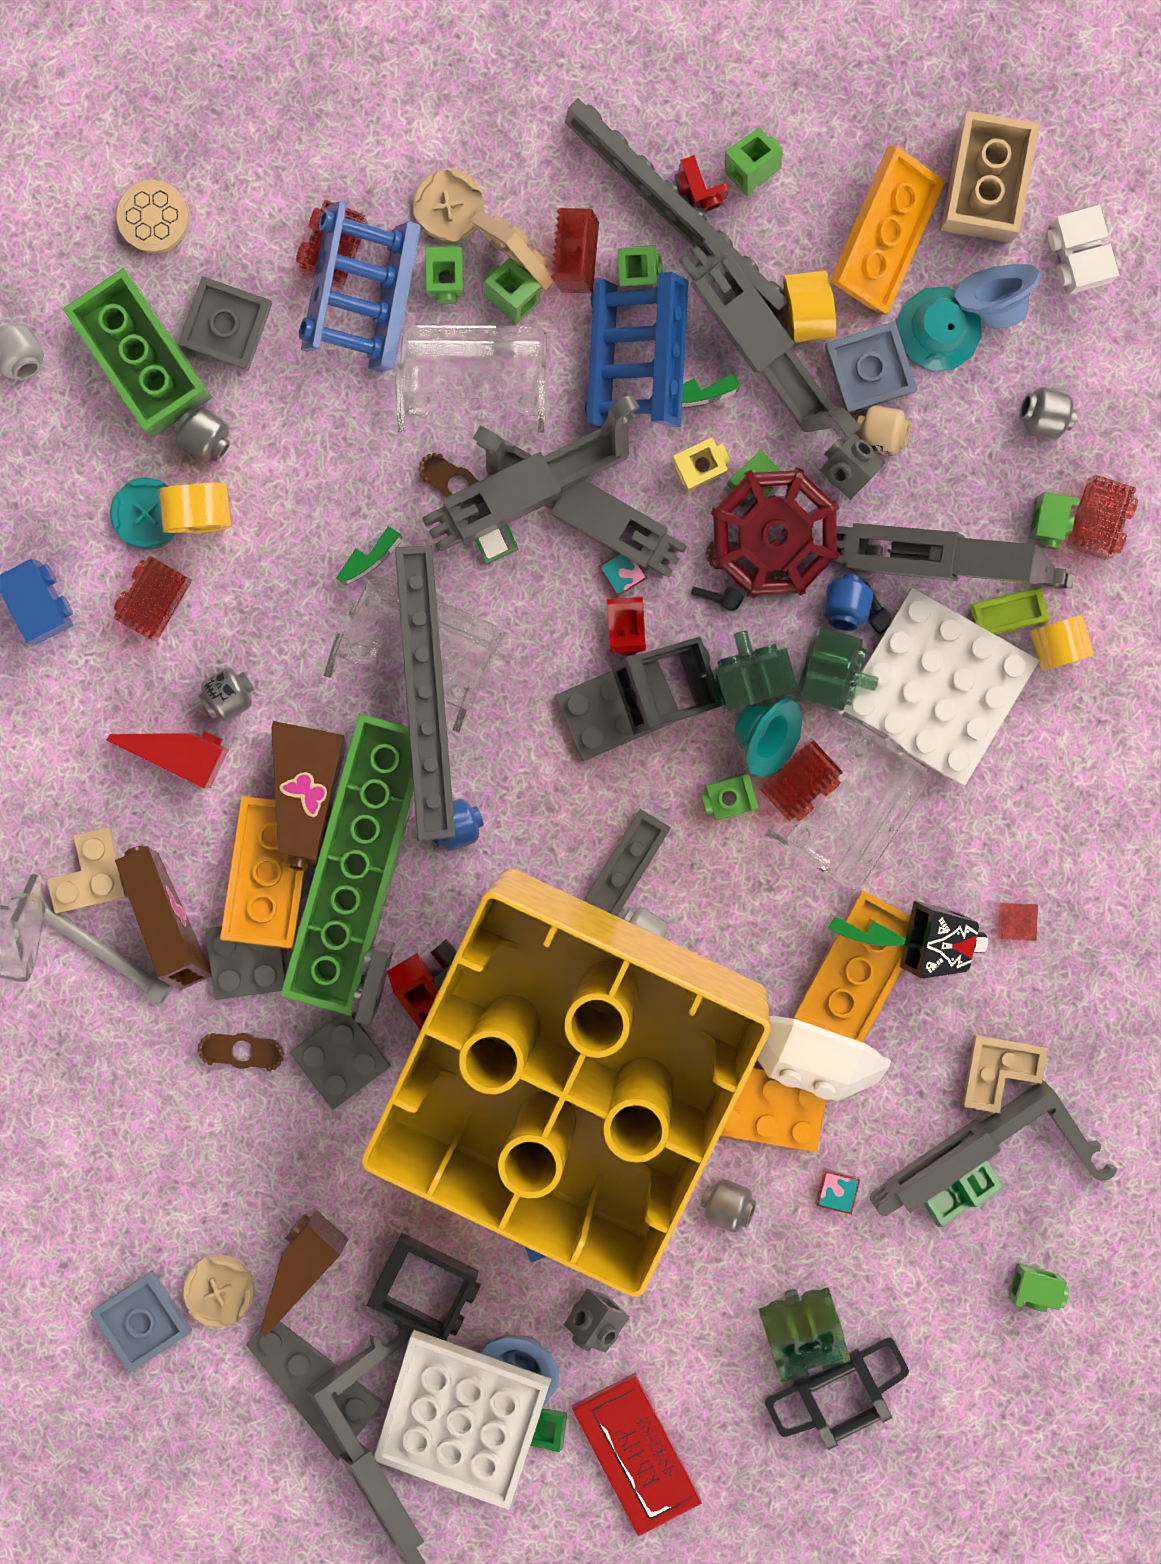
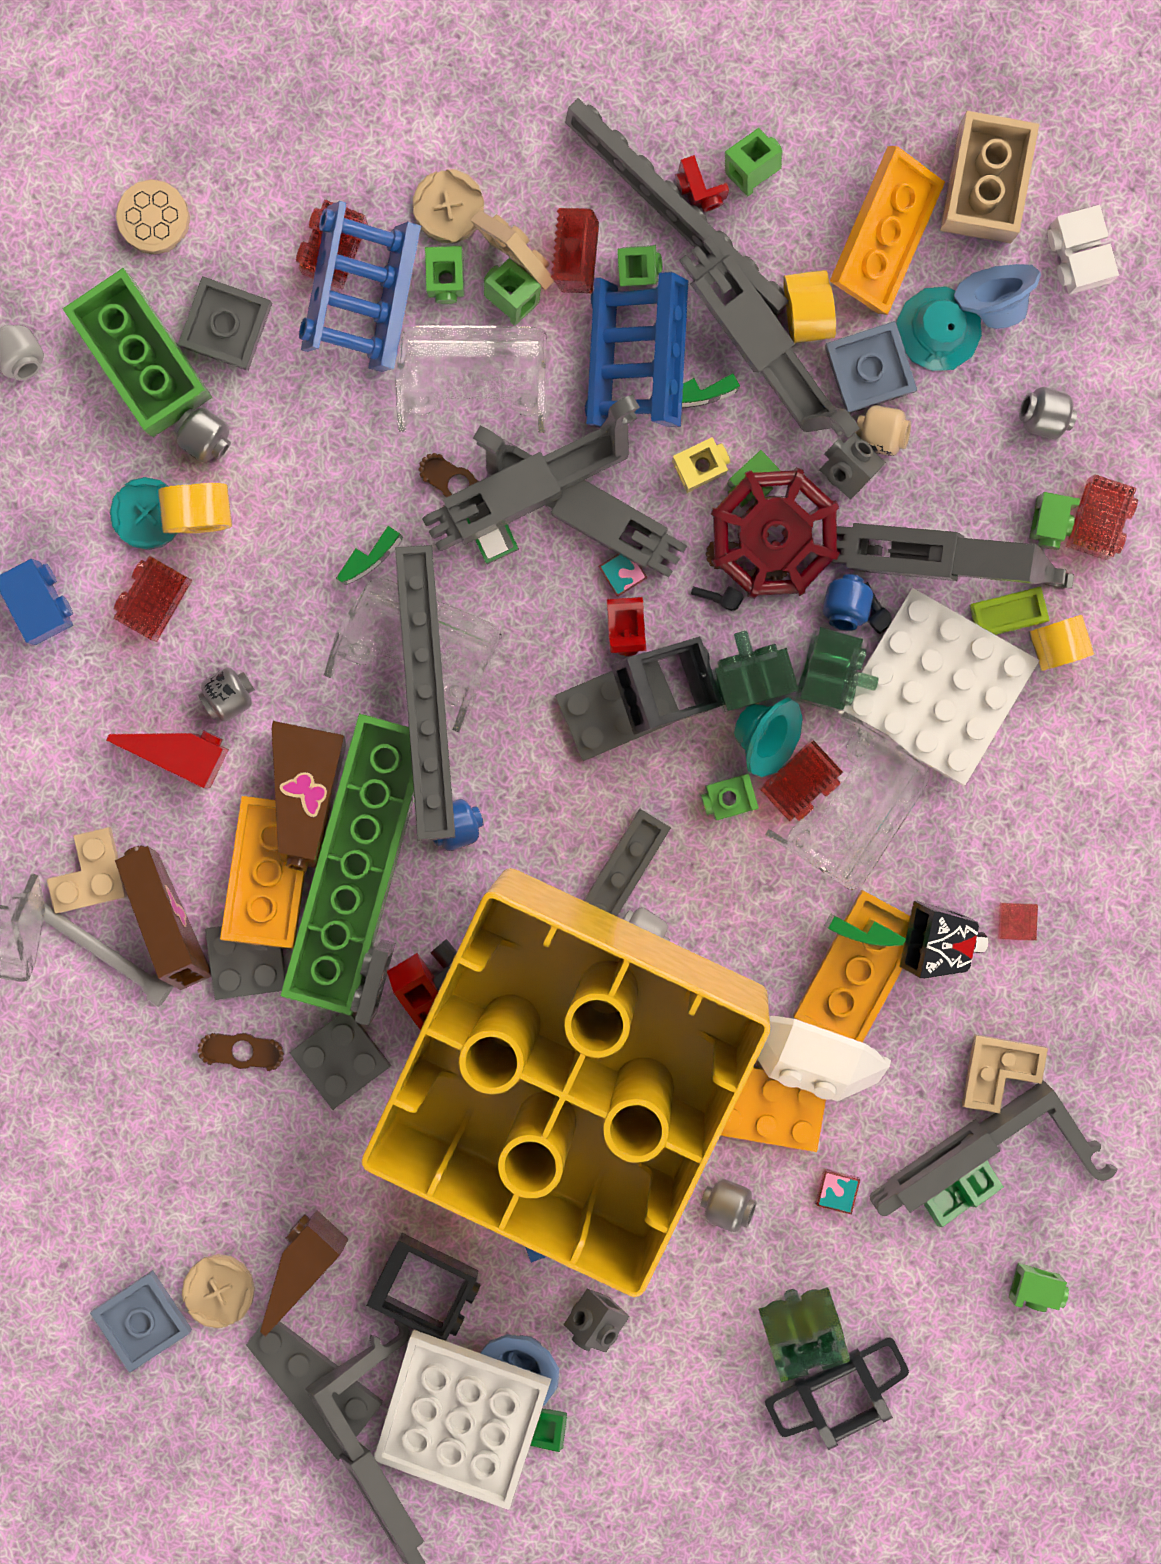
(636, 1454): red tile -> none

